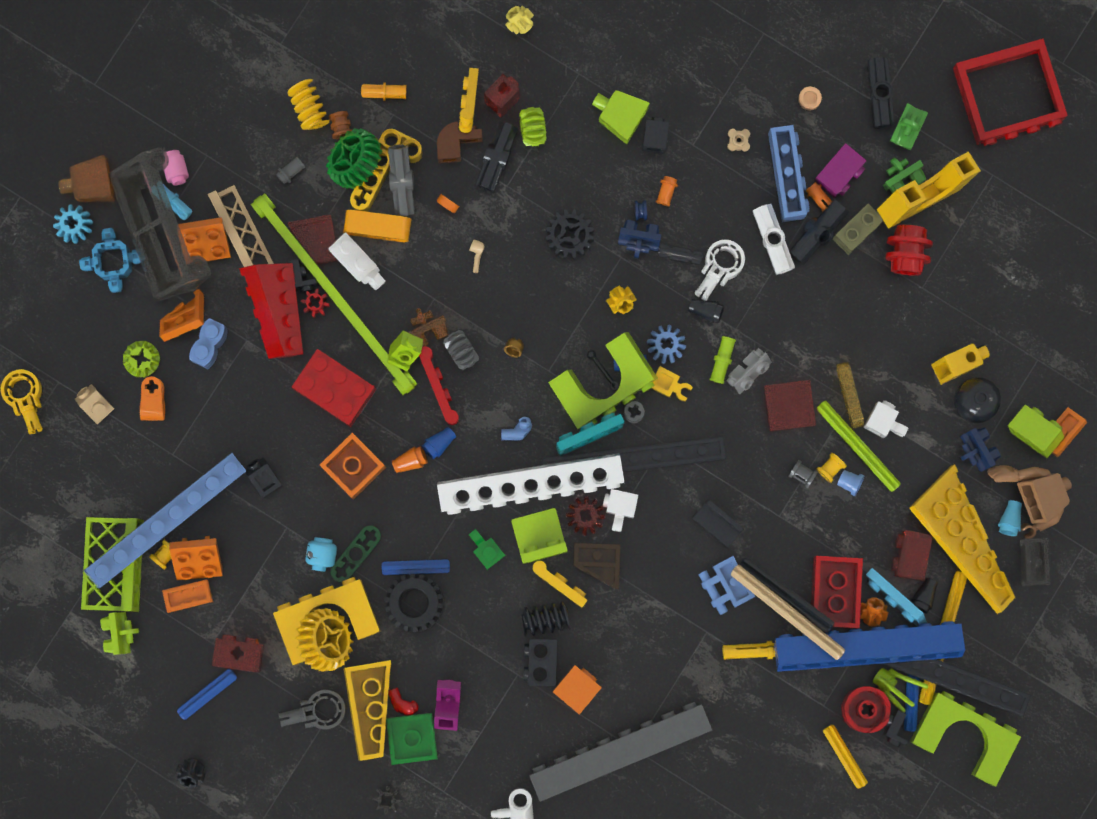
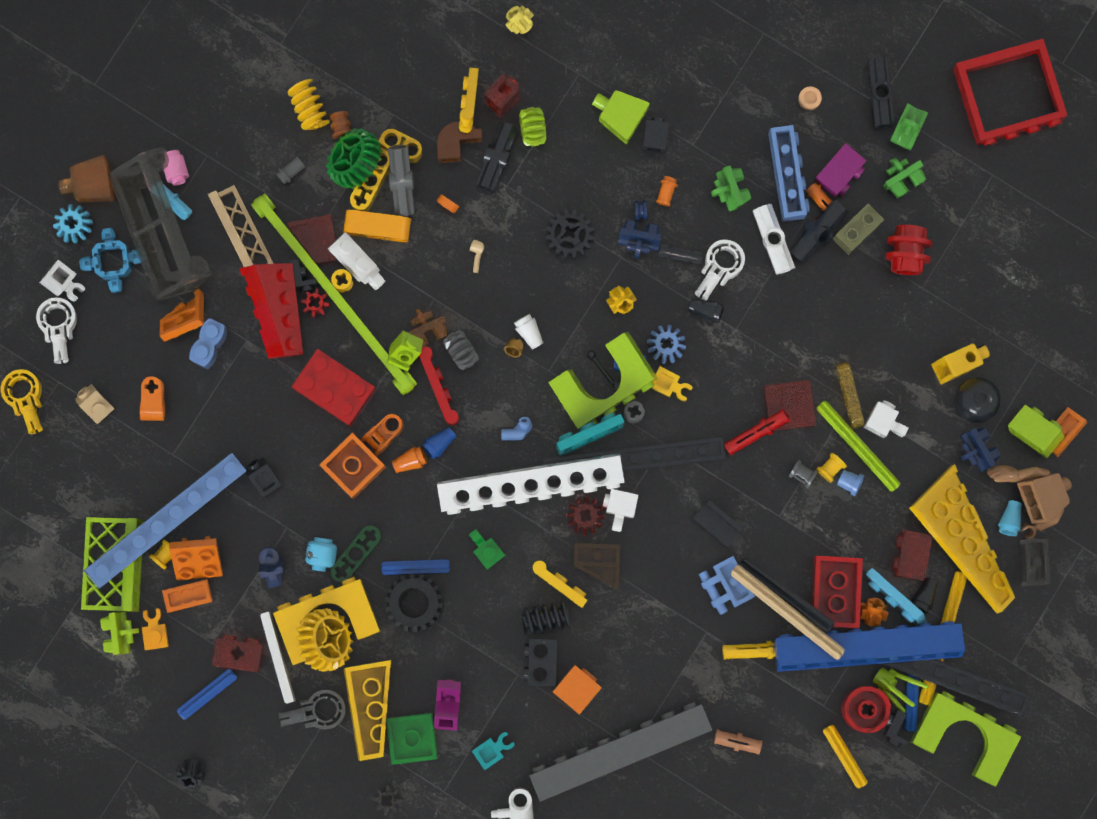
(59, 340): none -> white pin
(60, 279): none -> white brick
(146, 368): lime gear -> none
(154, 635): none -> light orange plate
(206, 239): orange plate -> none
(271, 566): none -> dark blue hips
(278, 658): none -> white tile
(340, 274): none -> yellow bush
(382, 434): none -> orange piece
(383, 91): light orange axle -> none
(400, 705): red arm -> none
(489, 752): none -> teal plate
(529, 331): none -> white cone
(539, 536): lime bracket -> none
(722, 360): lime pin -> none
(728, 190): none -> bright green hips
(734, 135): tan plate -> none
(735, 445): none -> red pin
(753, 745): none -> nougat pin
(757, 363): light grey hinge -> none
(915, 198): yellow arch -> none

